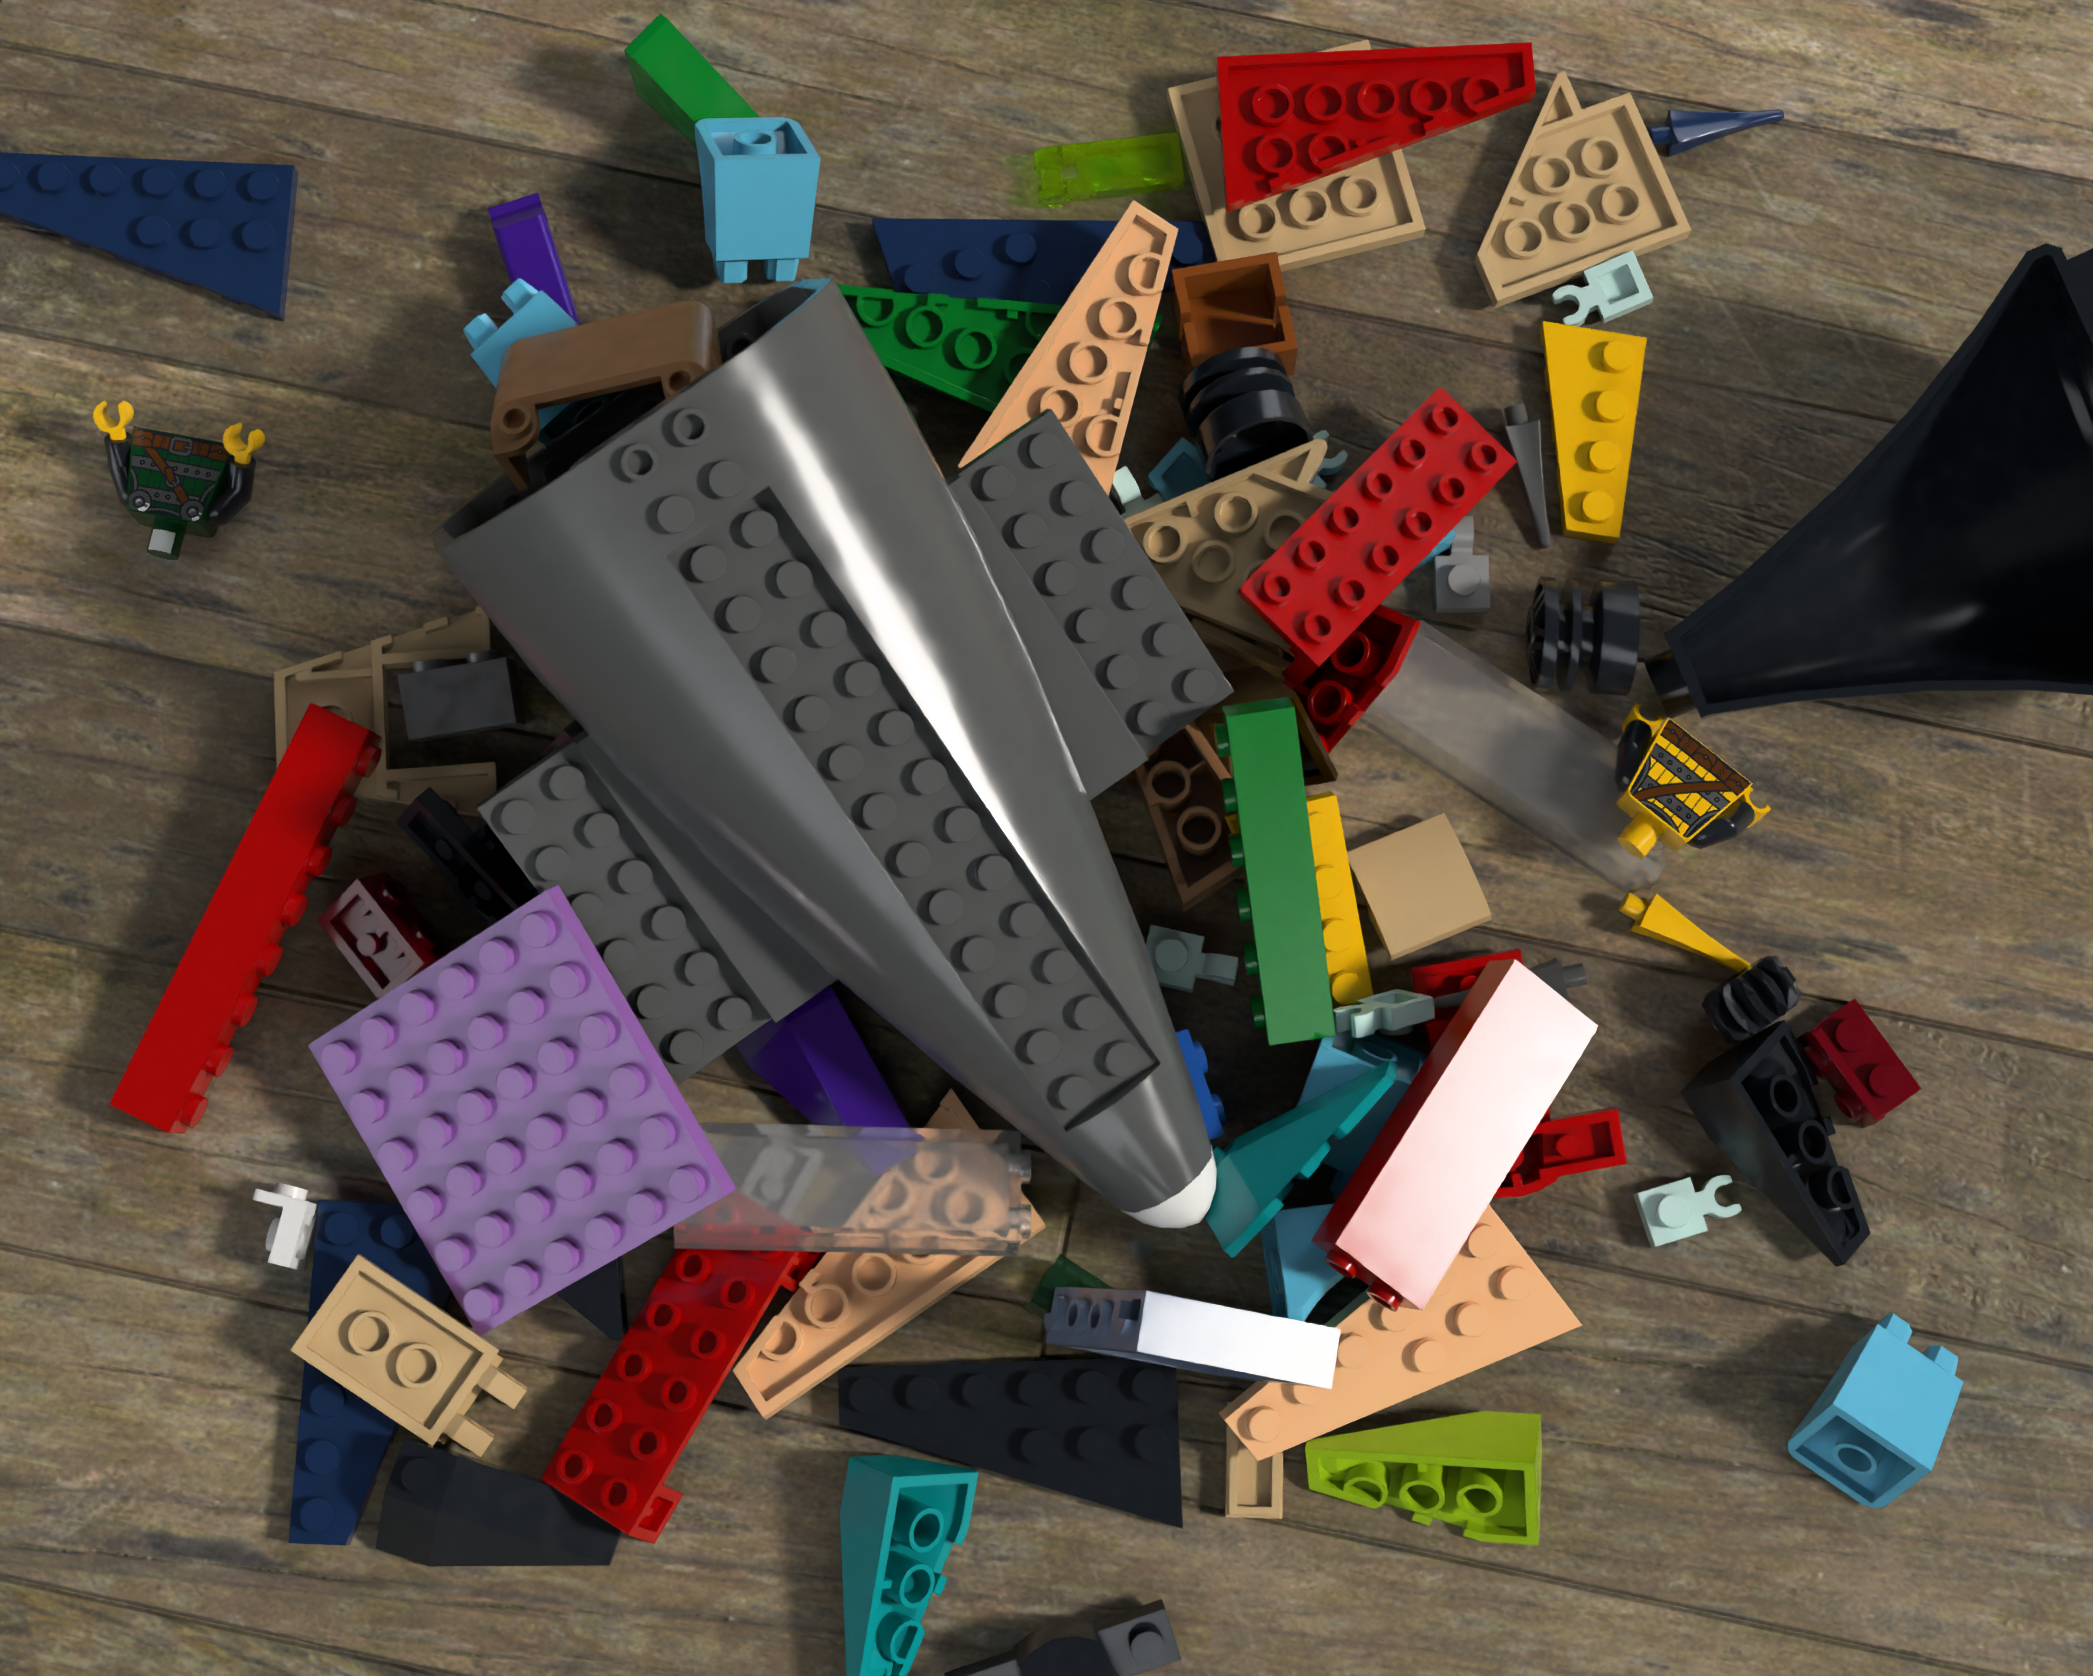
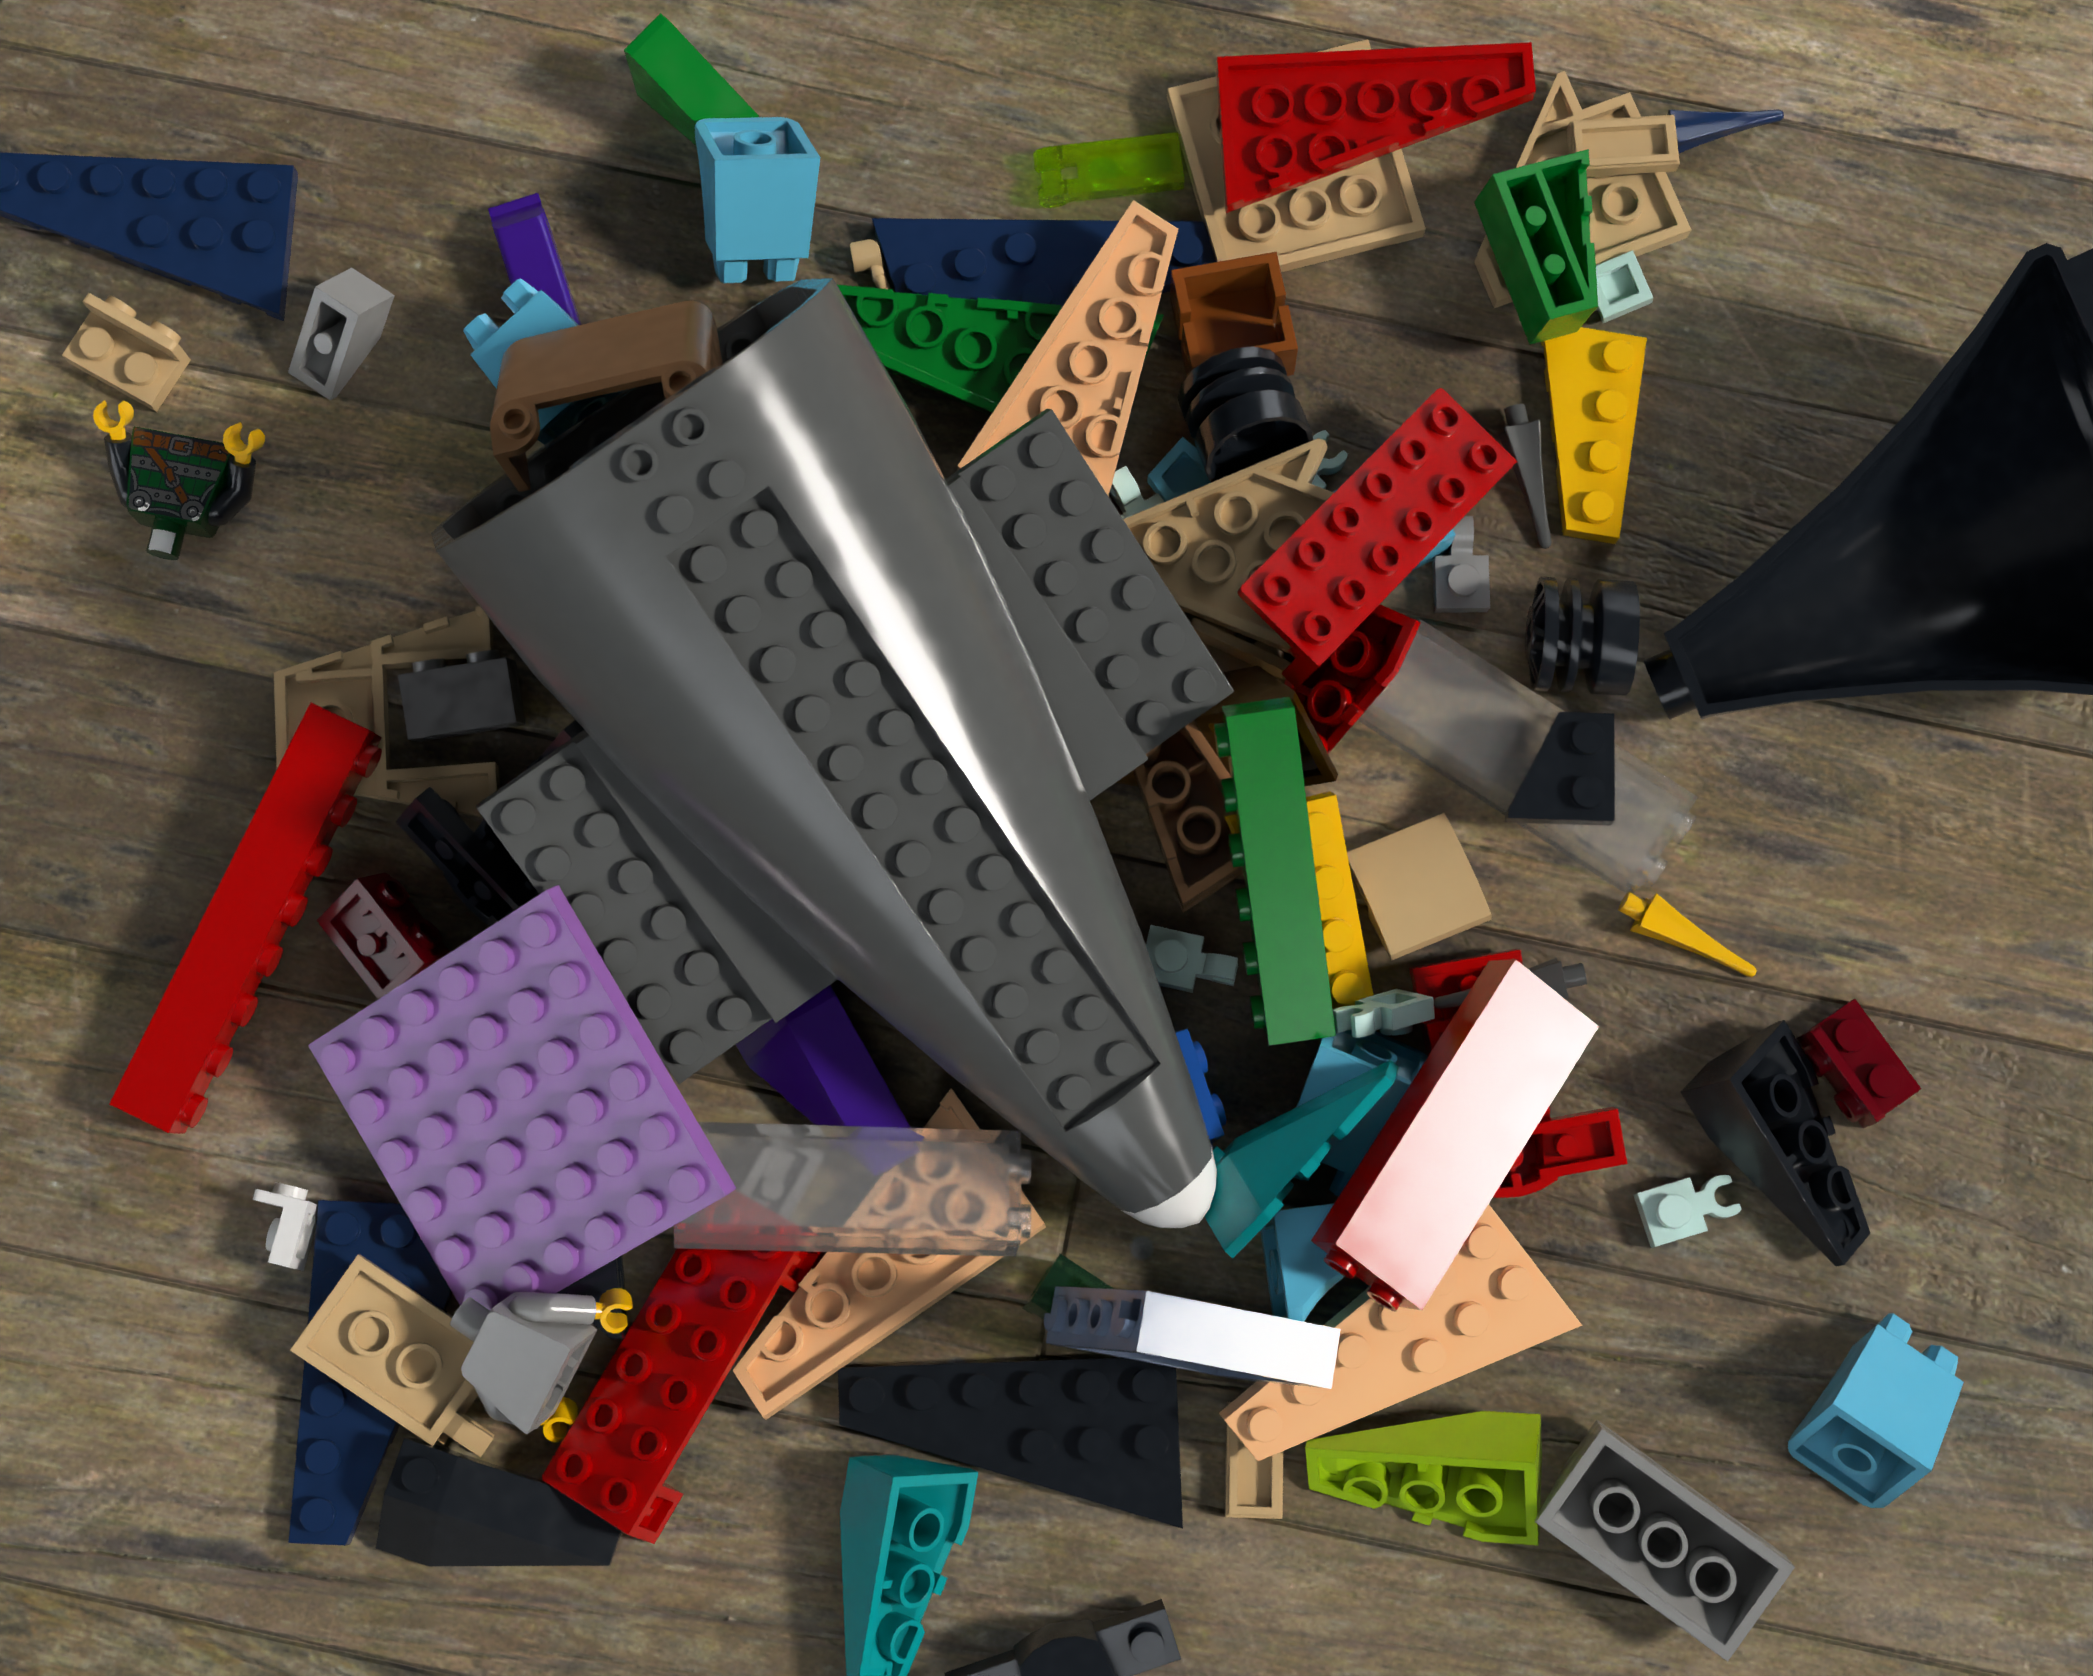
(126, 352): none -> tan bracket
(339, 331): none -> light grey slope
(530, 1352): none -> light grey torso
(867, 256): none -> tan hand
(1543, 242): none -> green wedge
(1570, 774): none -> black wing
(1626, 144): none -> tan tile
(1663, 1540): none -> light grey slope
(1677, 789): torso -> none
(1751, 999): black gear -> none

